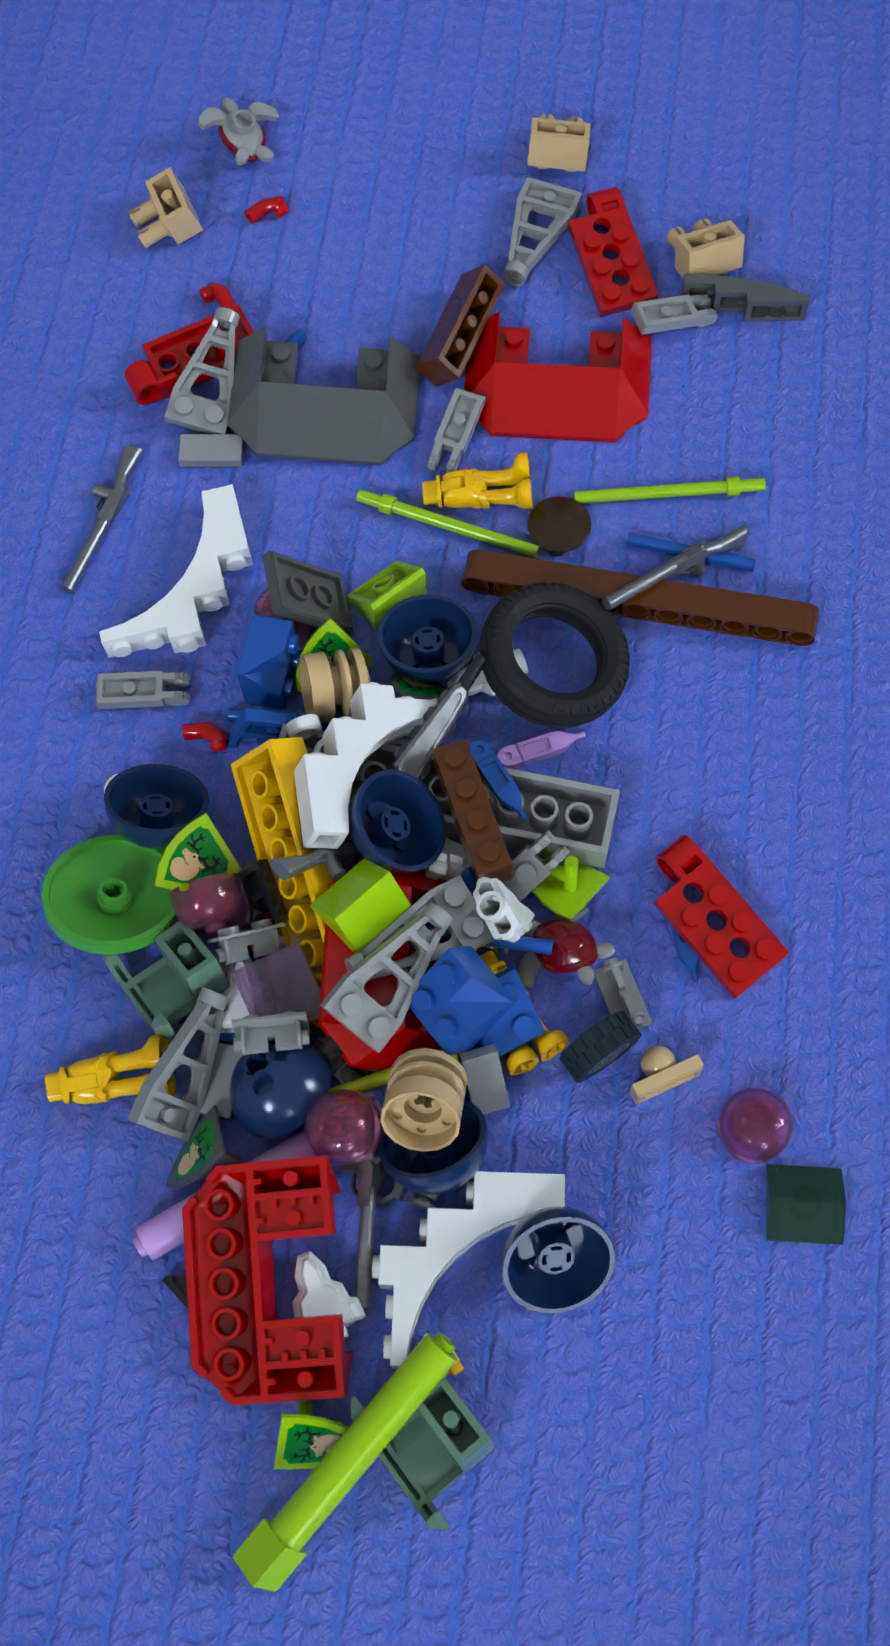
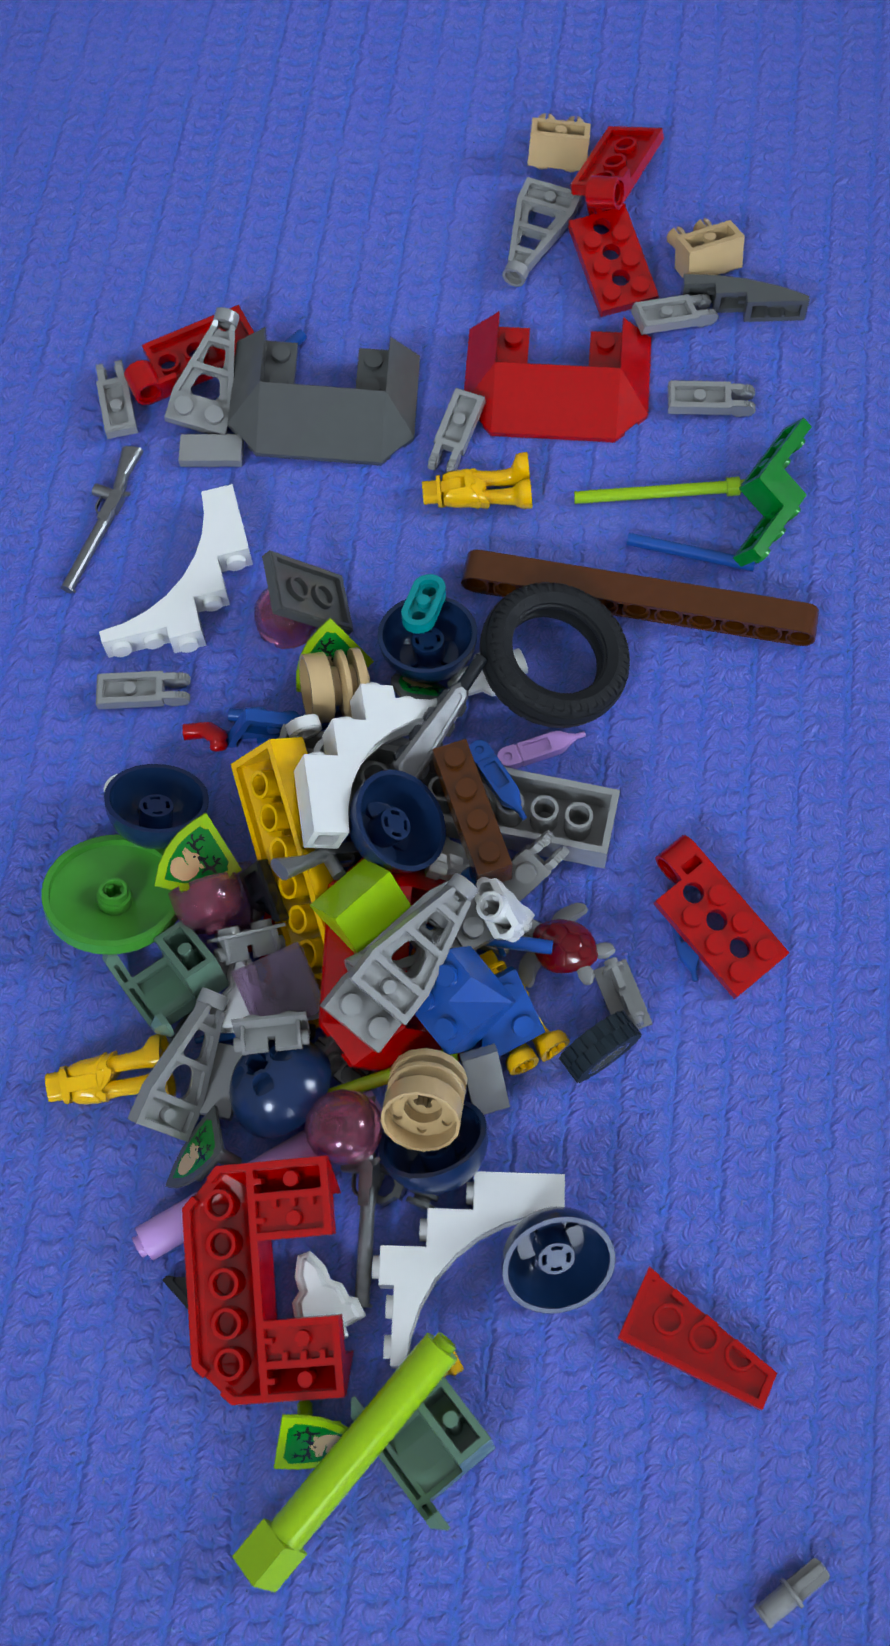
(116, 402): none -> light grey hinge
(173, 207): tan brick -> none
(218, 293): red arm -> none
(240, 129): light grey animal -> none
(265, 206): red arm -> none
(269, 662): blue slope -> none
(384, 981): none -> light grey plate
(387, 589): lime slope -> none
(388, 505): lime bar -> none
(421, 610): none -> teal plate
(460, 326): brick -> none
(559, 525): dark brown dish -> none
(569, 887): lime shield -> none
(616, 165): none -> red hinge
(663, 1073): tan tile -> none
(682, 1336): none -> red wing
(689, 560): flat silver piece -> none
(710, 398): none -> light grey hinge
(755, 1125): clear pink cylinder -> none
(773, 493): none -> green bracket
(792, 1592): none -> light grey axle
(805, 1204): slope -> none

